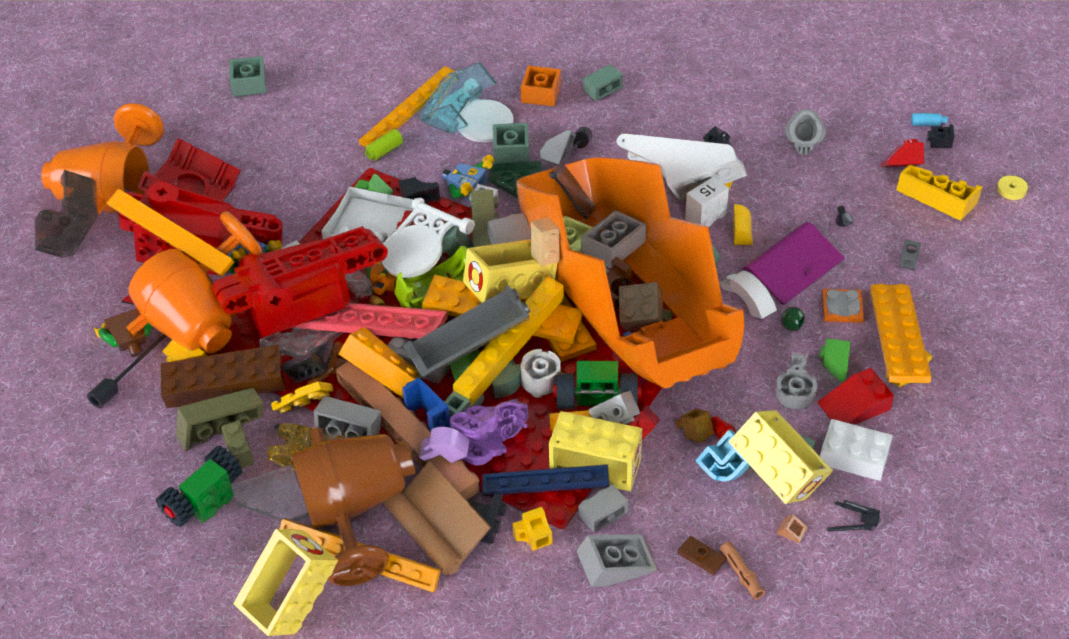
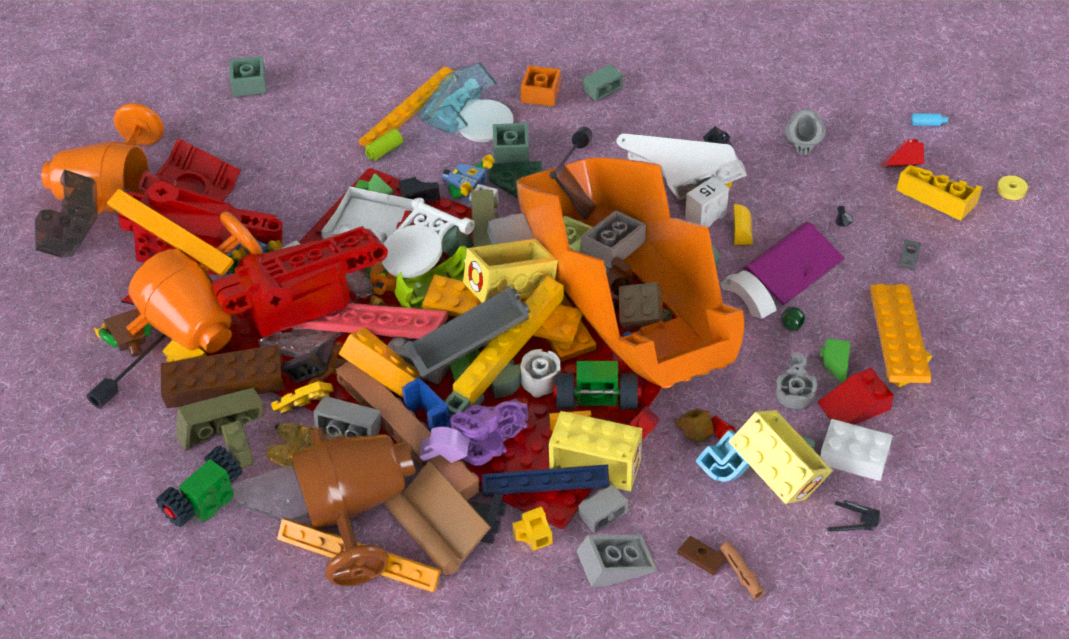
(271, 571): light yellow hose -> none
(545, 241): tan brick -> none
(557, 147): light grey slope -> none
(617, 409): light grey brick -> none
(792, 528): nougat slope -> none
(842, 305): piece -> none
(941, 136): black brick -> none

